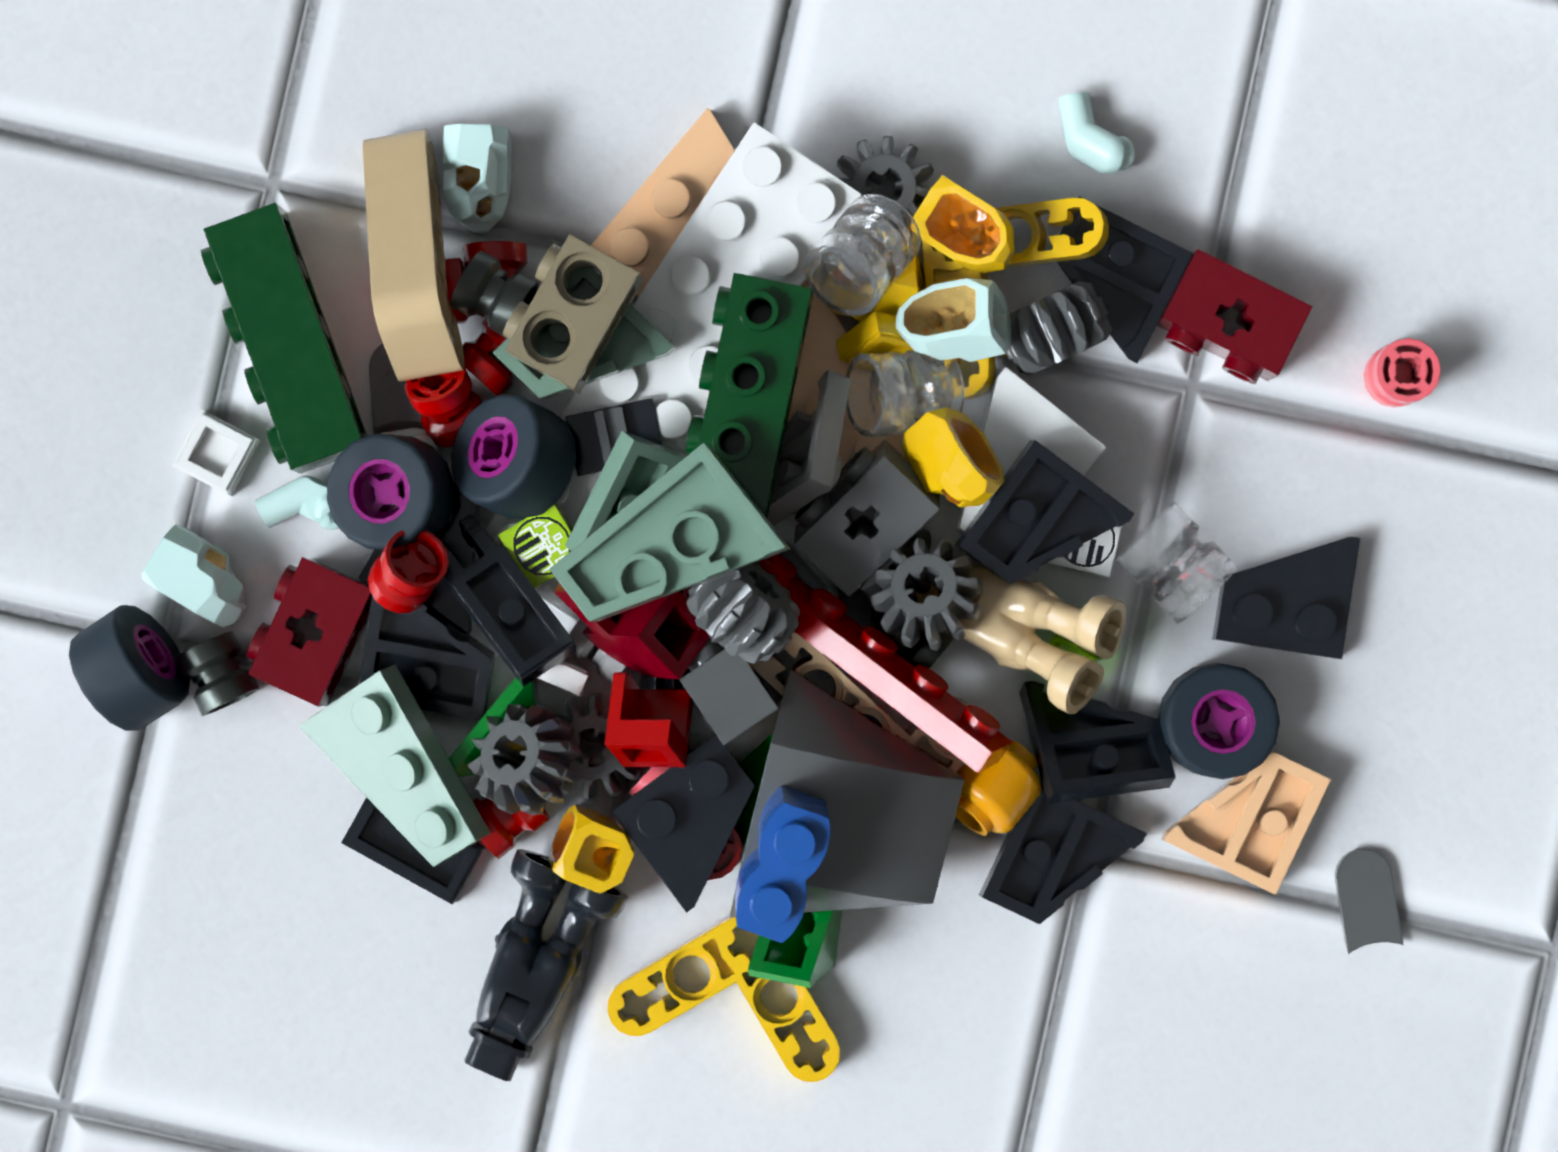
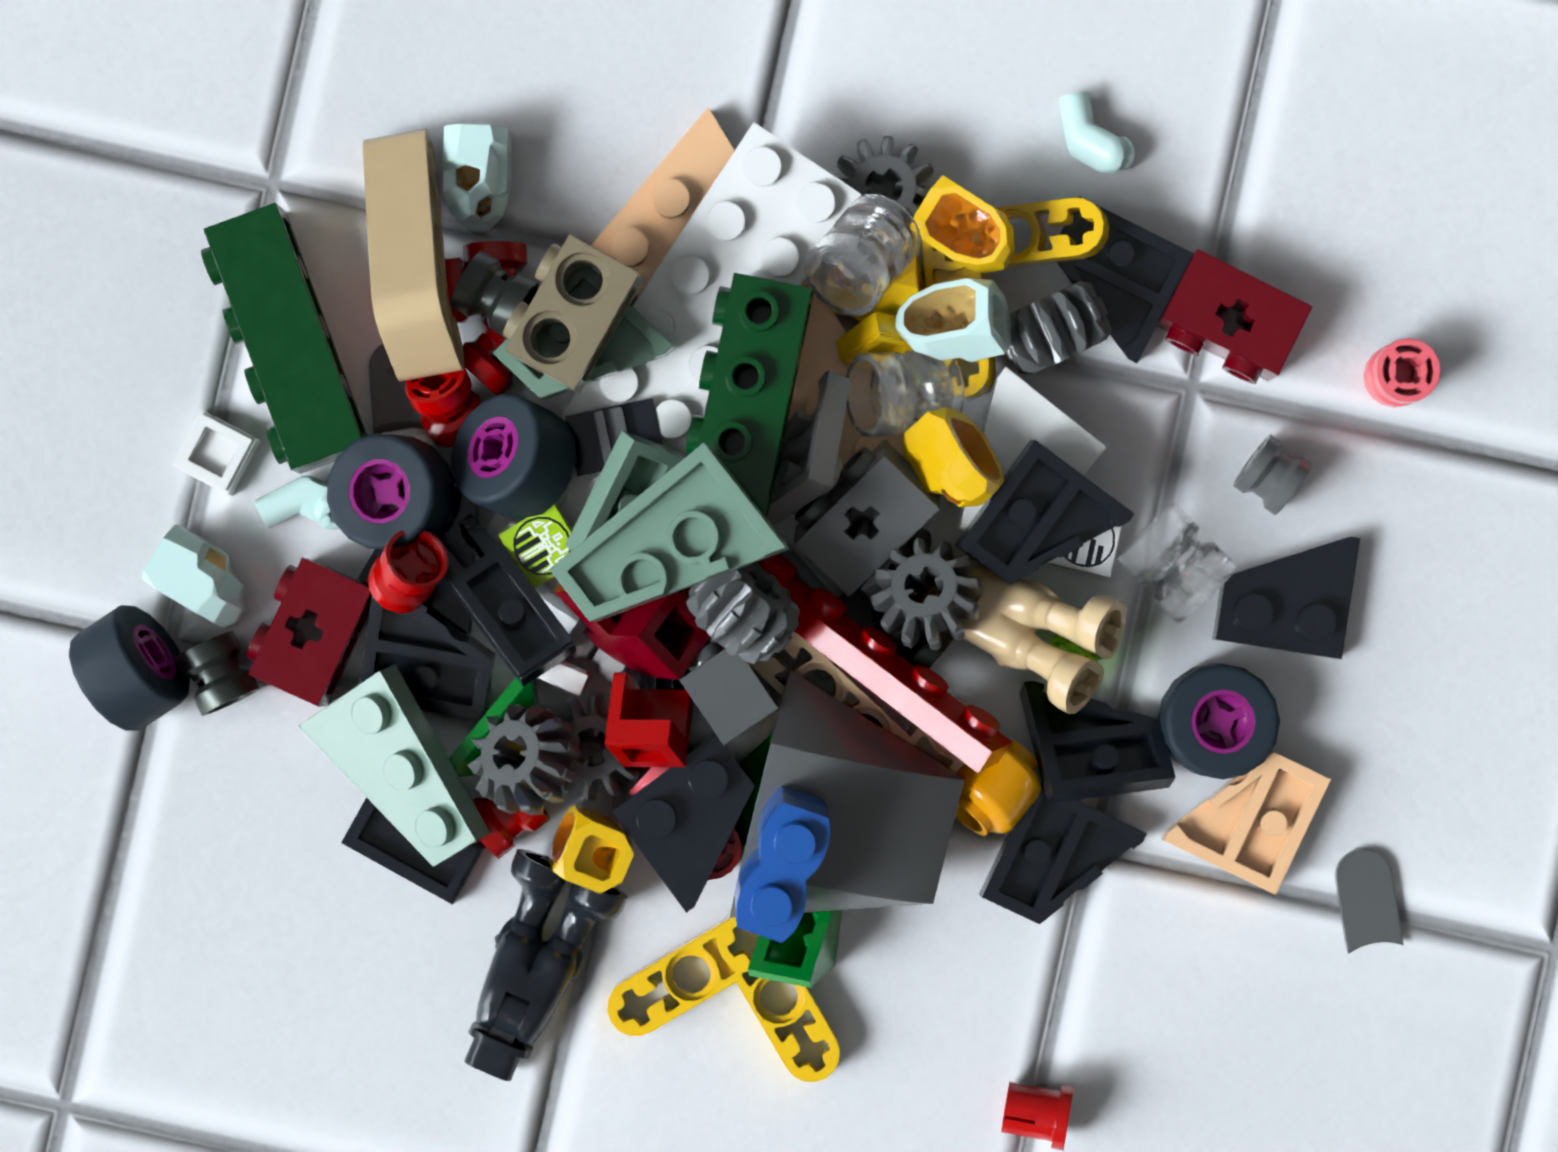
(1038, 1113): none -> red bush
(1272, 474): none -> dark grey wheel

